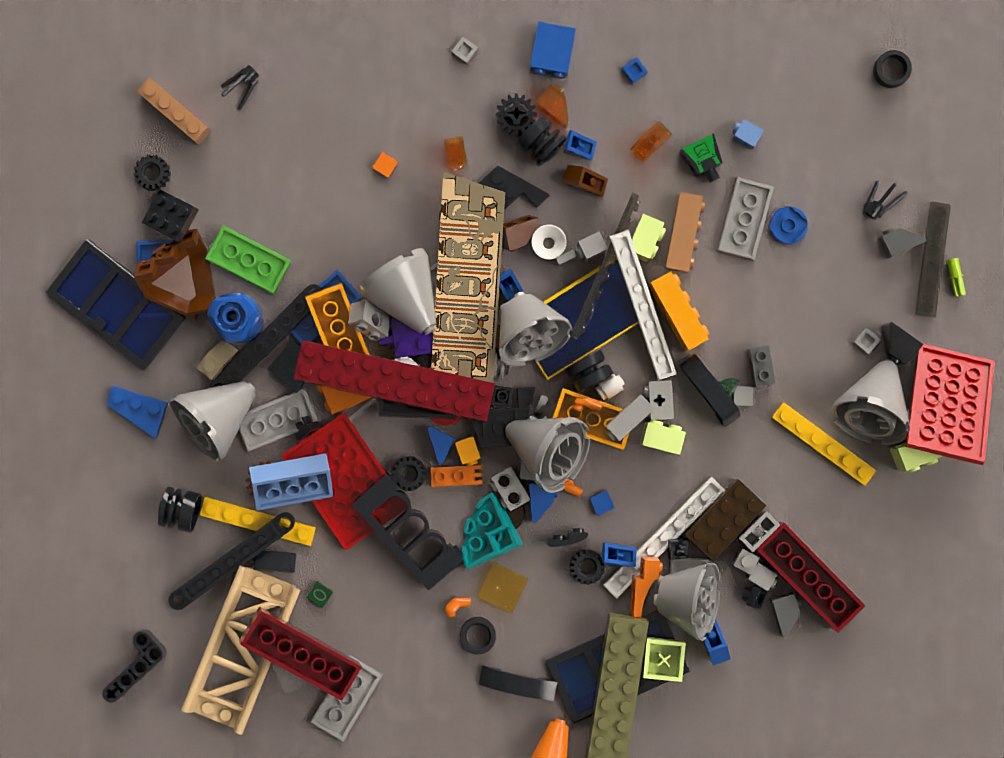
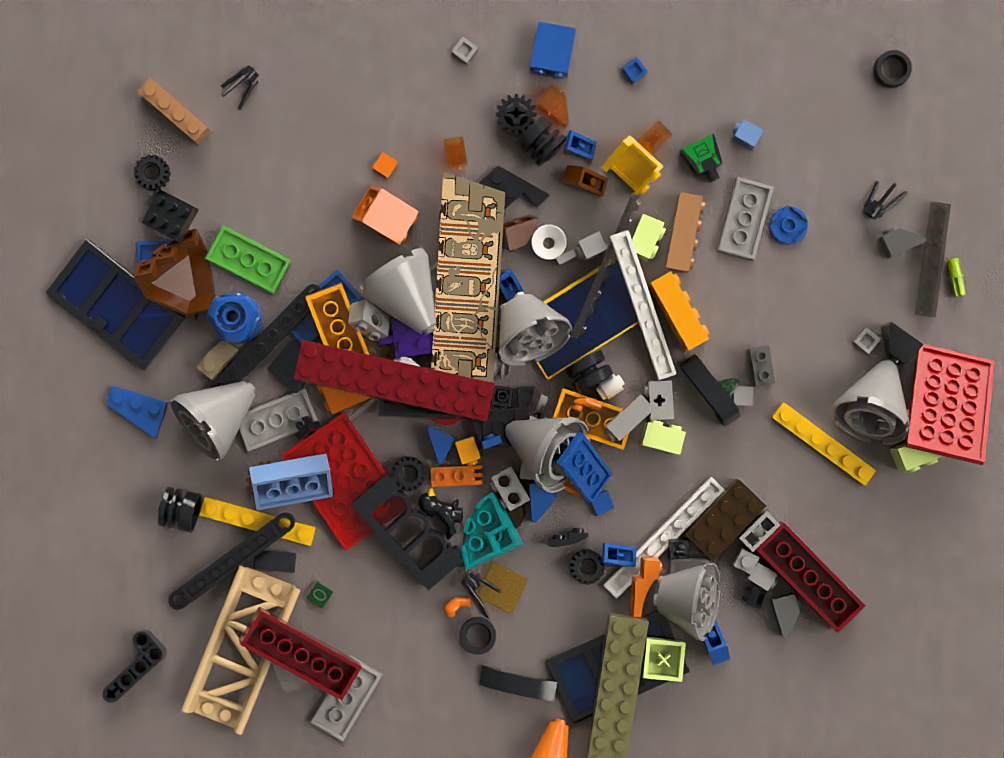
(385, 214): none -> slope
(447, 512): none -> black animal
(471, 583): none -> black plant
(490, 440): none -> blue plate
(584, 468): none -> blue tile
(634, 165): none -> yellow panel

